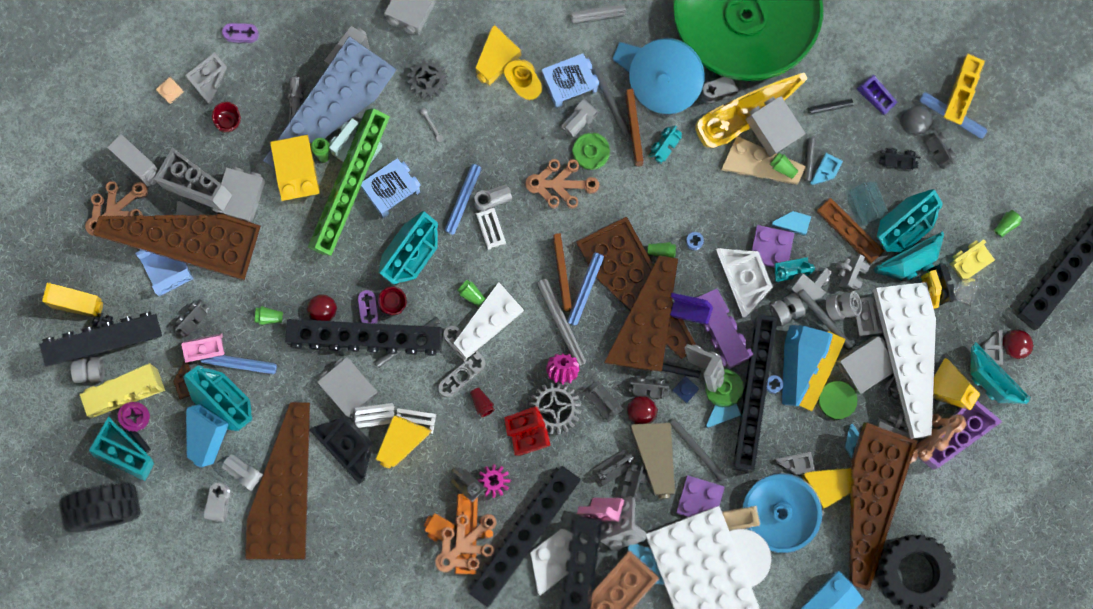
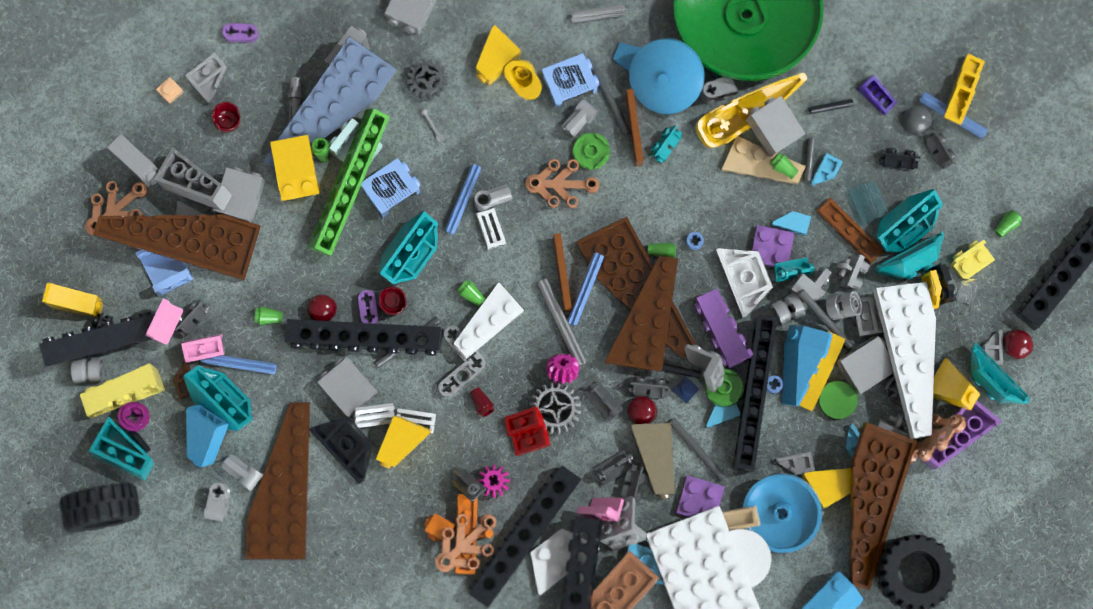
(164, 322): none -> bright pink panel
(691, 308): dark purple panel -> none

